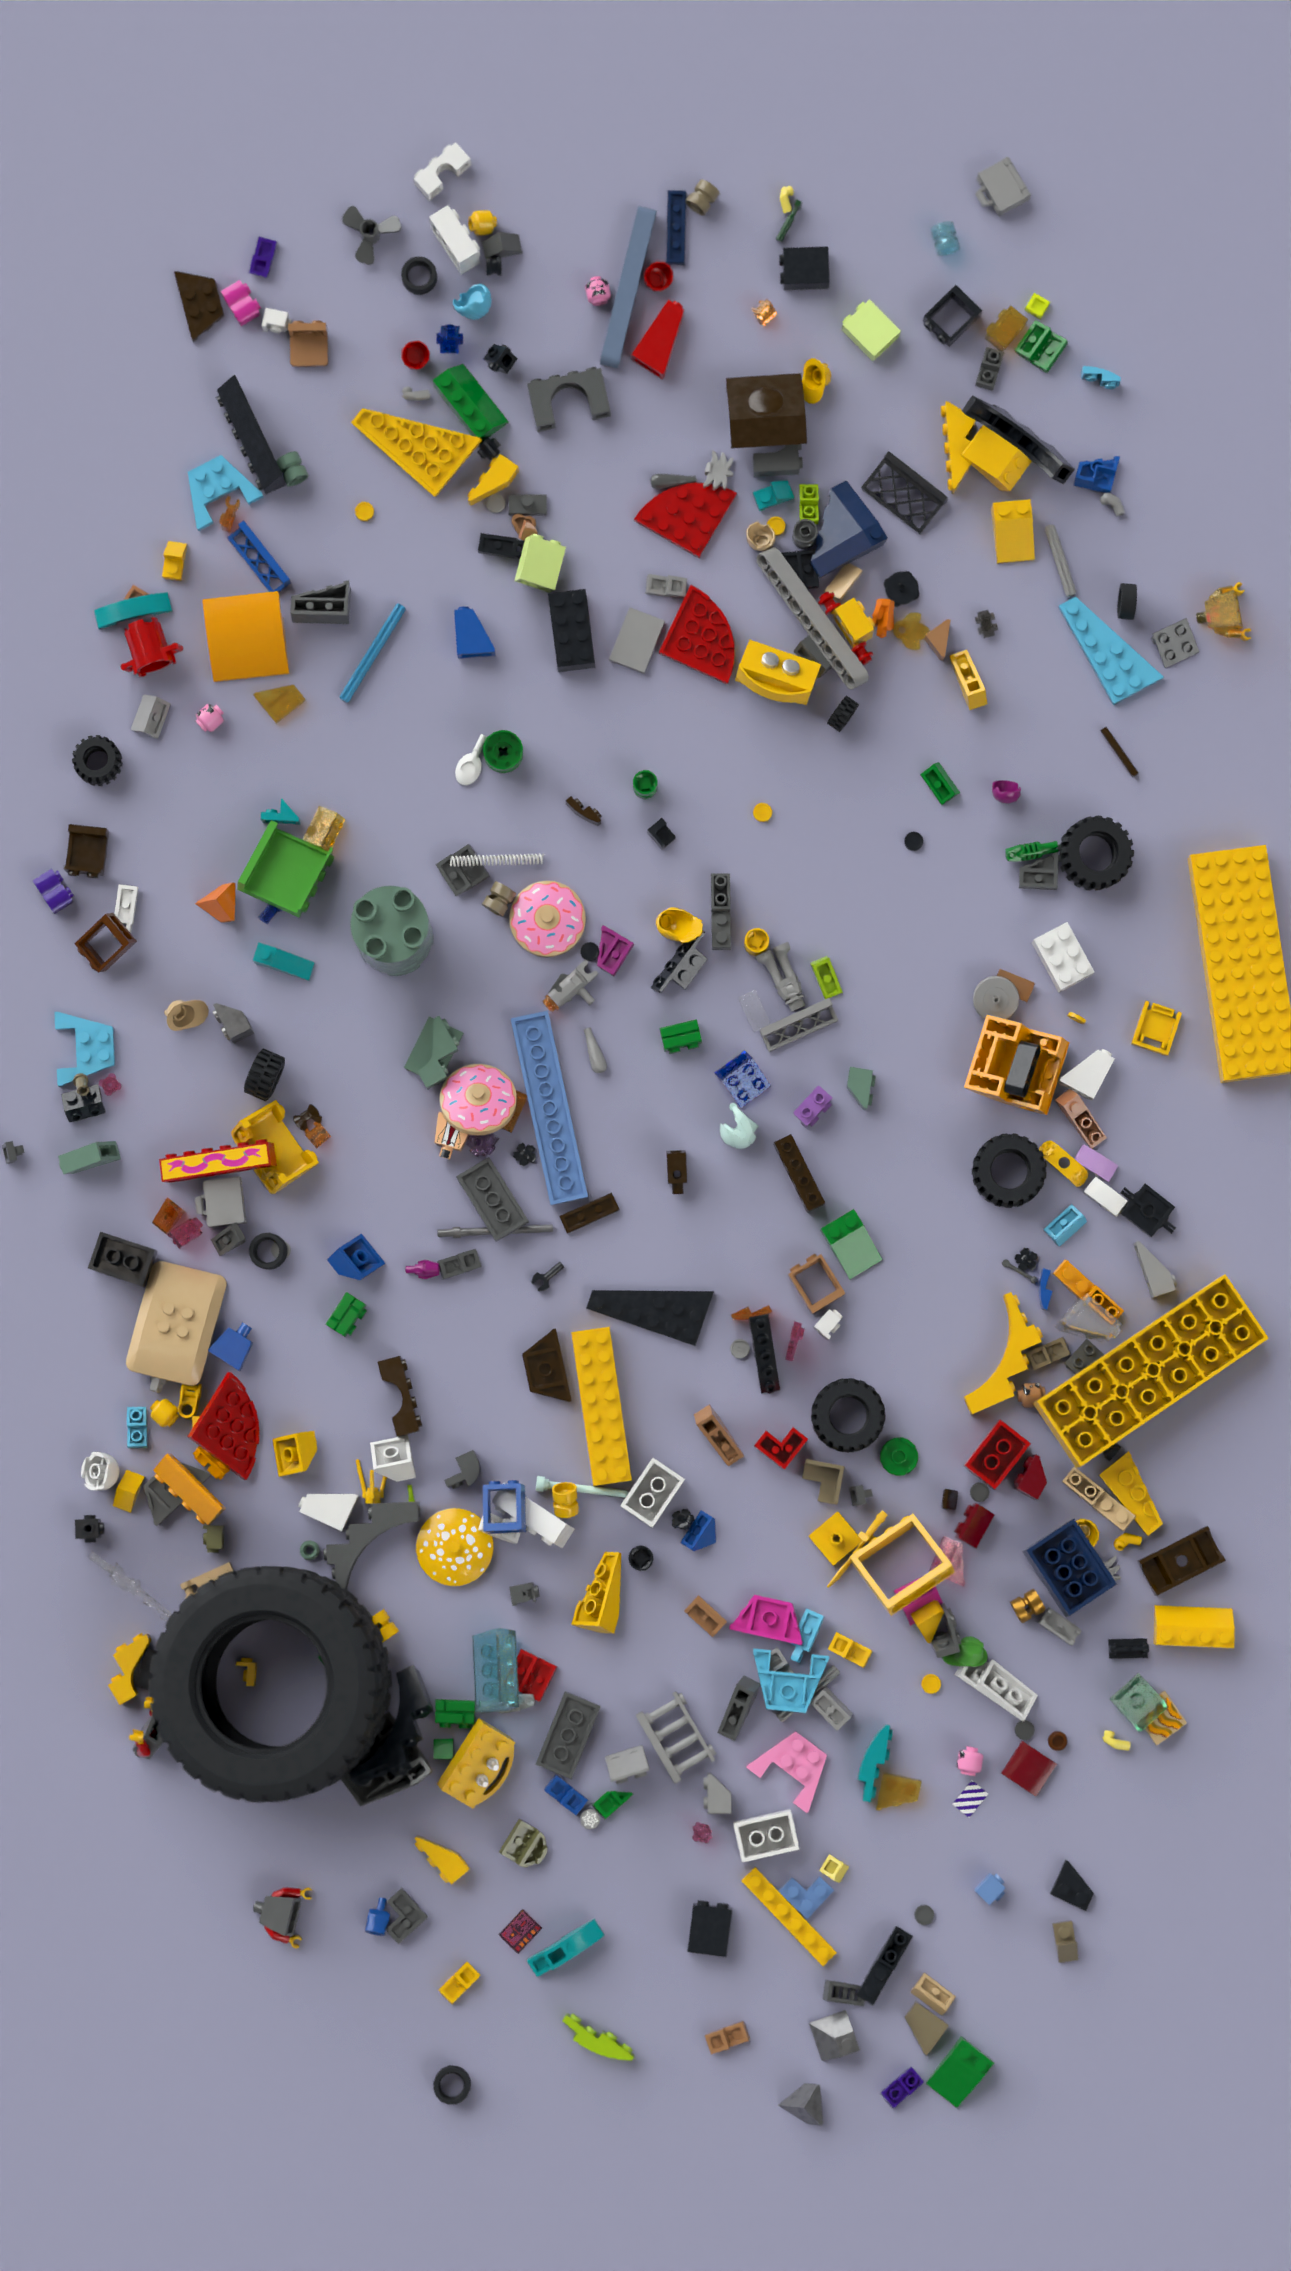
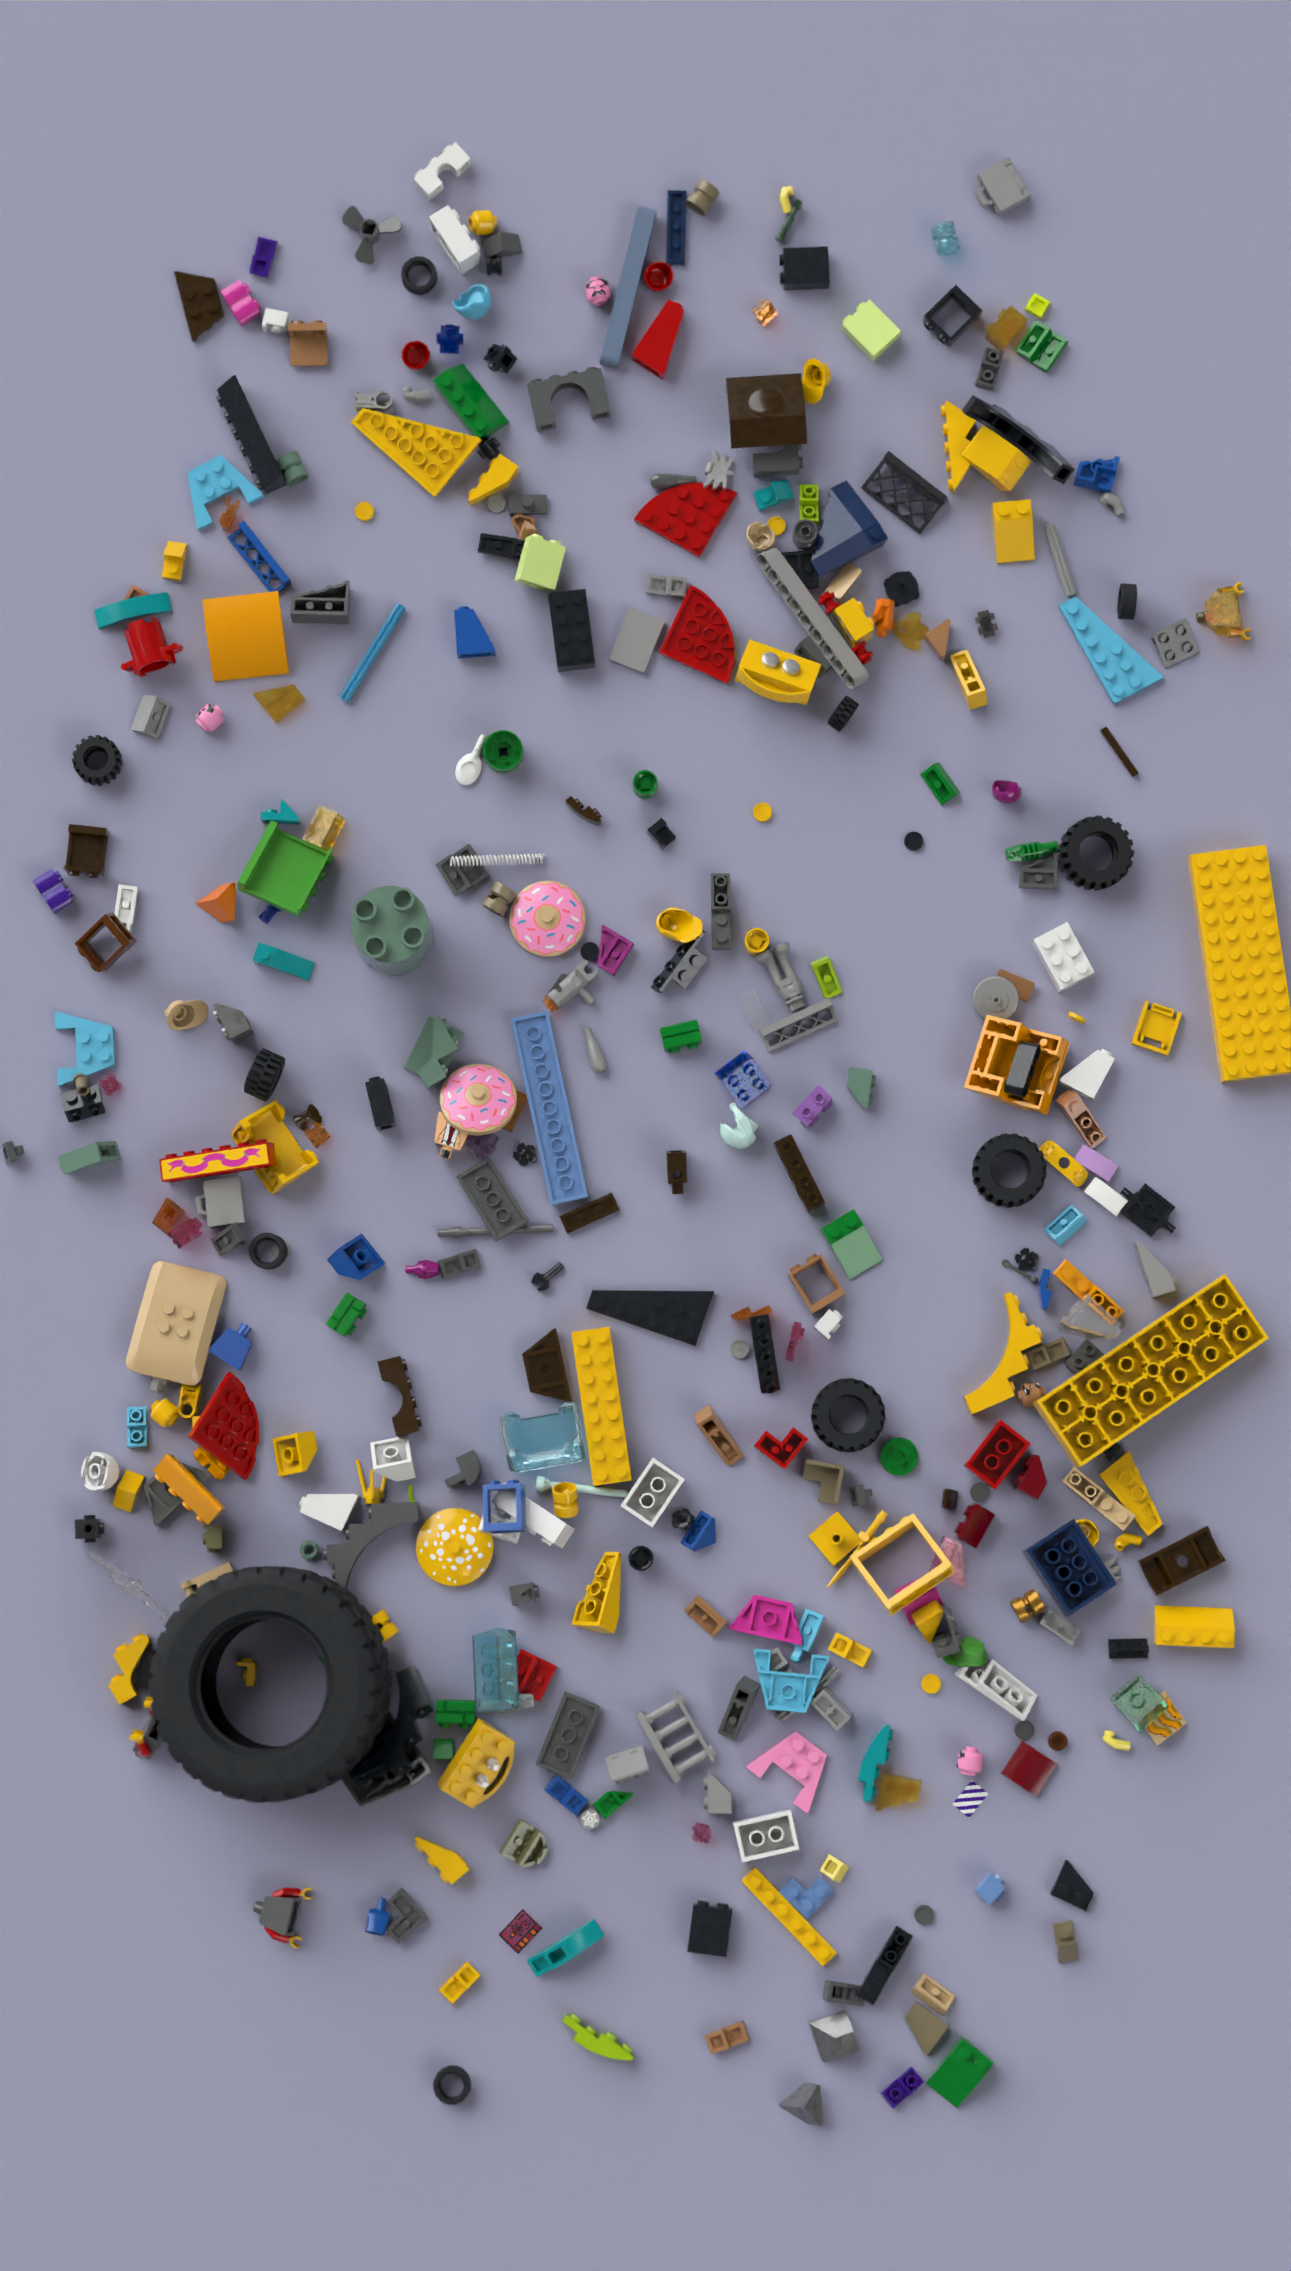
(122, 1259): black brick -> none
(371, 401): none -> light grey piece
(380, 1103): none -> black window
(543, 1439): none -> clear light blue windscreen
(1107, 378): medium azure slope -> none

